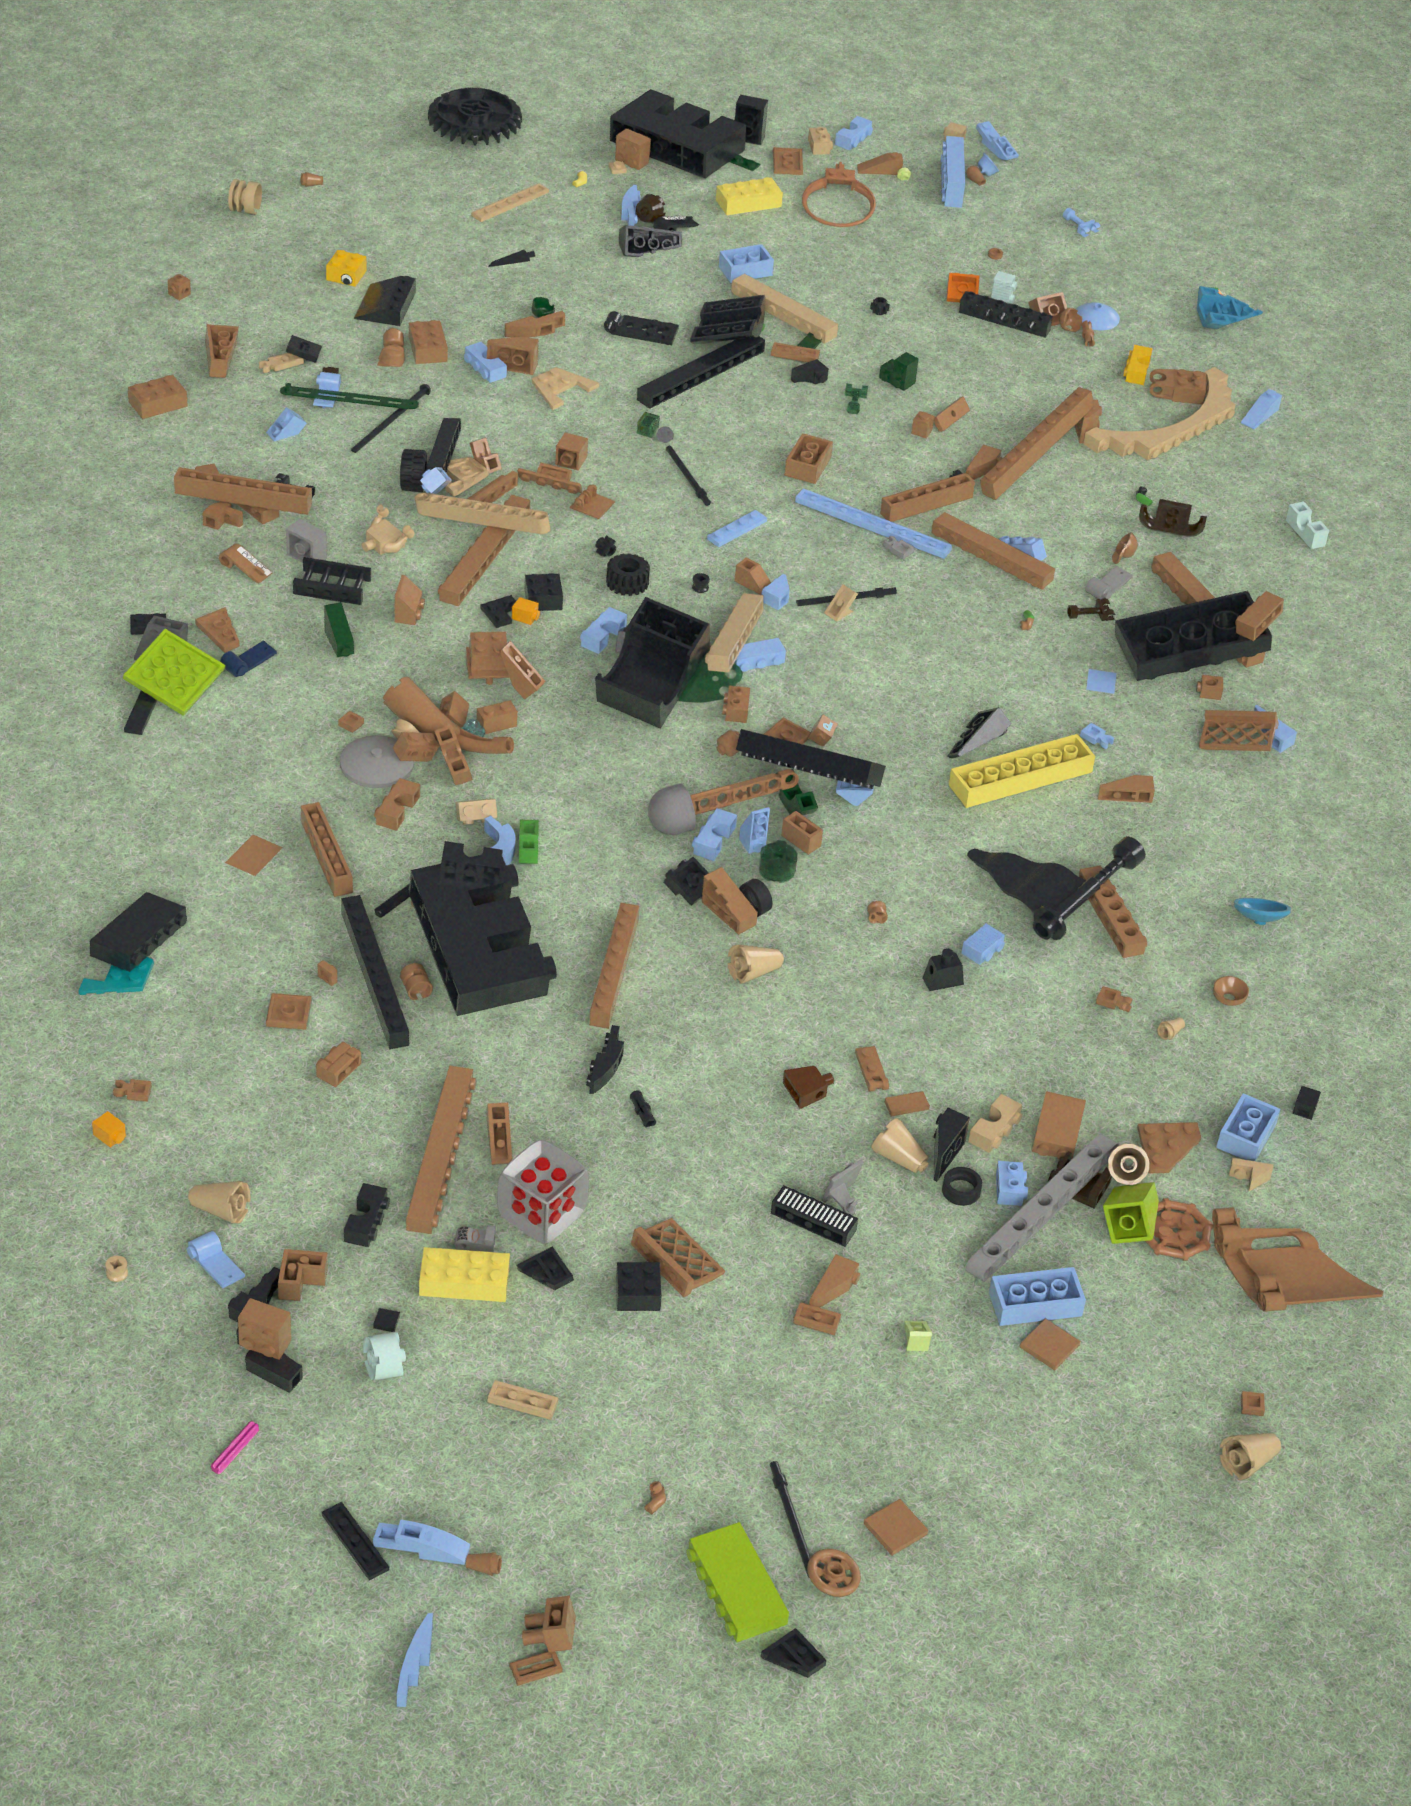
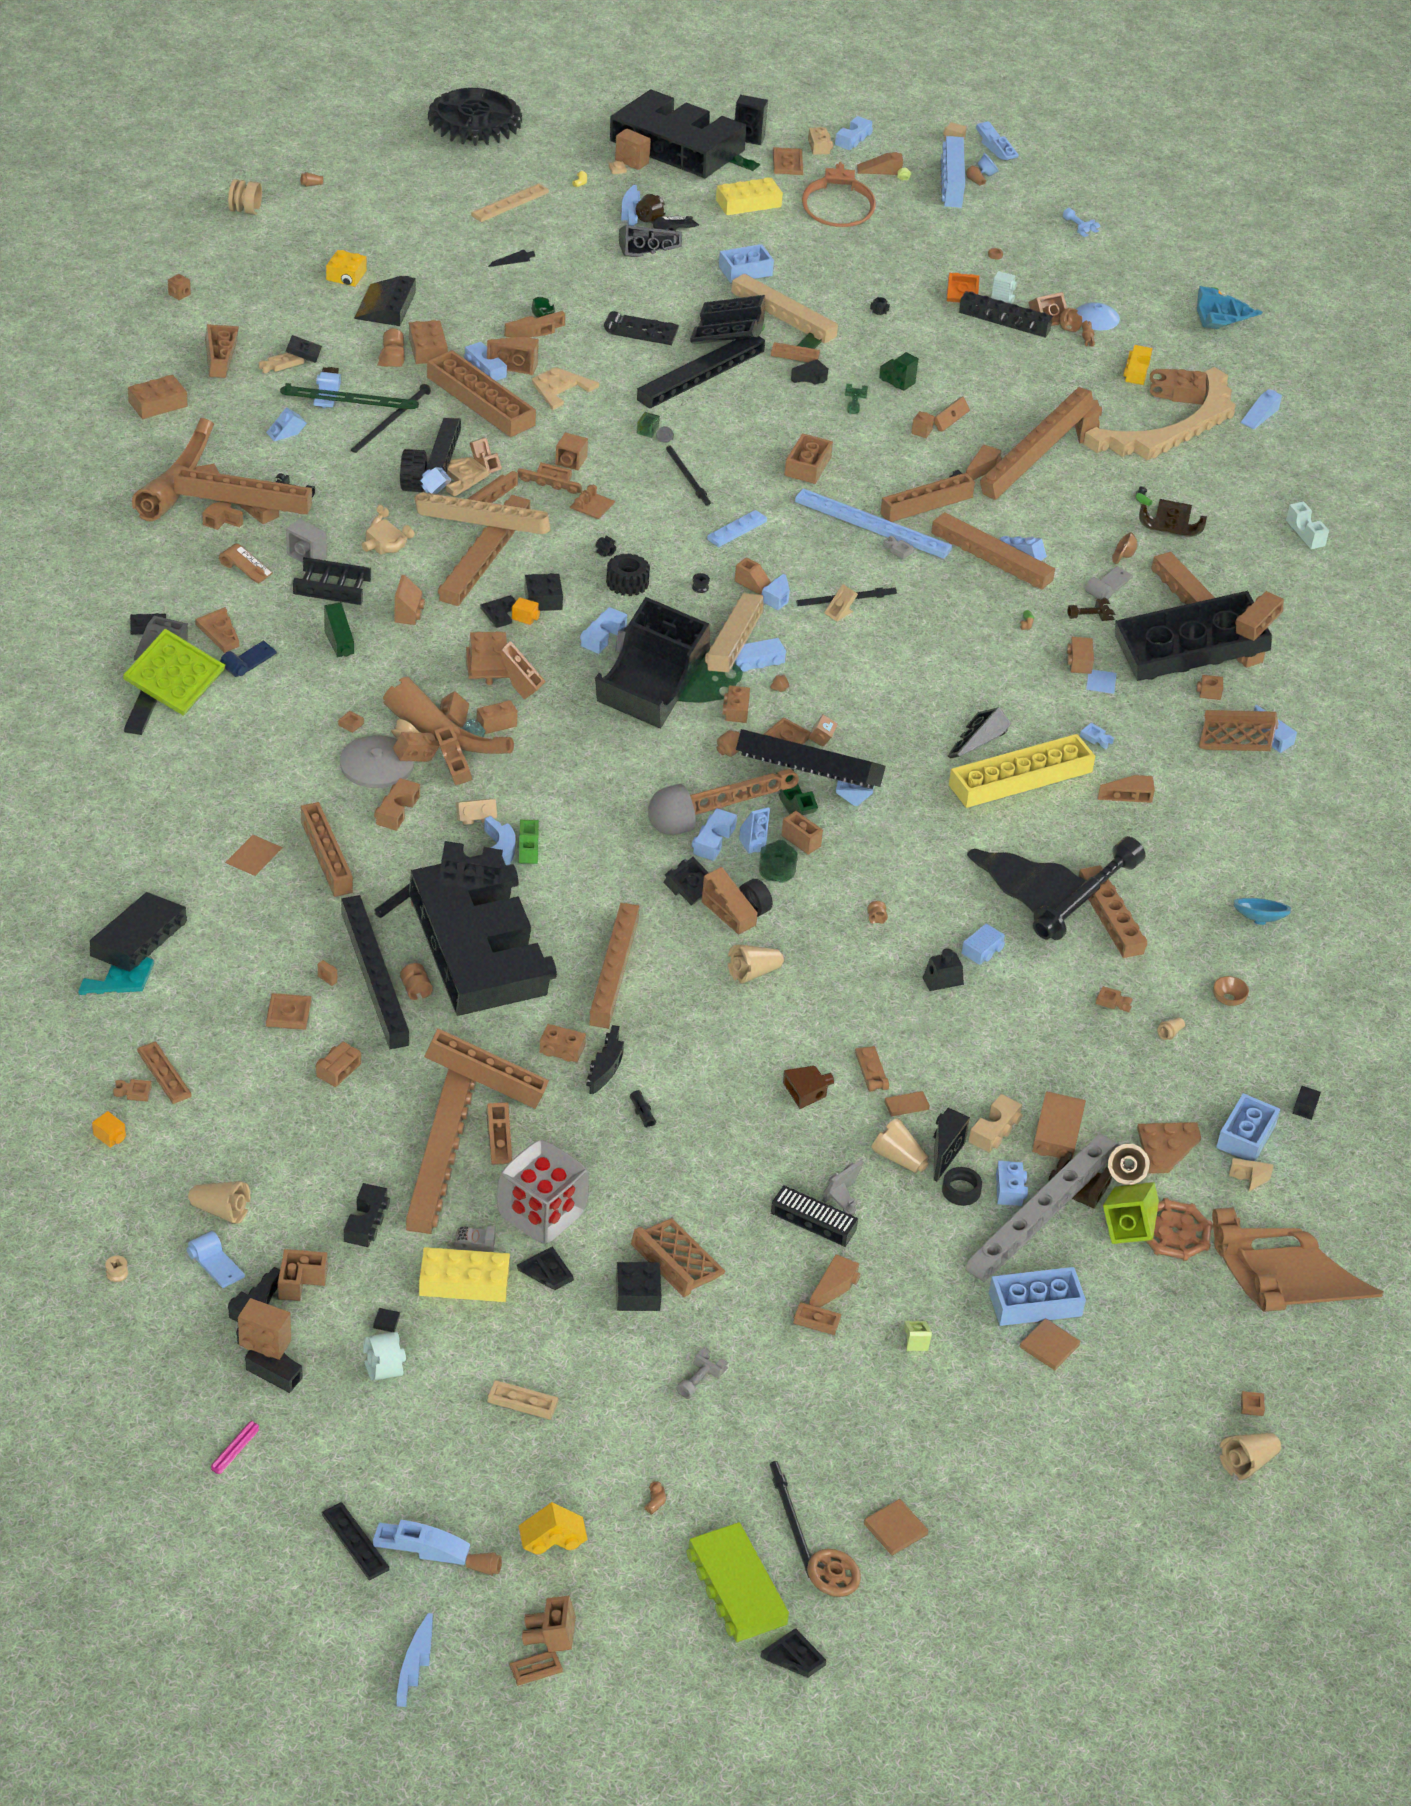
(159, 494): none -> medium nougat brick
(164, 1072): none -> medium nougat tile
(481, 393): none -> medium nougat brick
(486, 1068): none -> medium nougat brick
(551, 1527): none -> yellow brick
(563, 1044): none -> medium nougat brick
(687, 1387): none -> light grey bar
(780, 683): none -> medium nougat plate
(1080, 655): none -> medium nougat brick

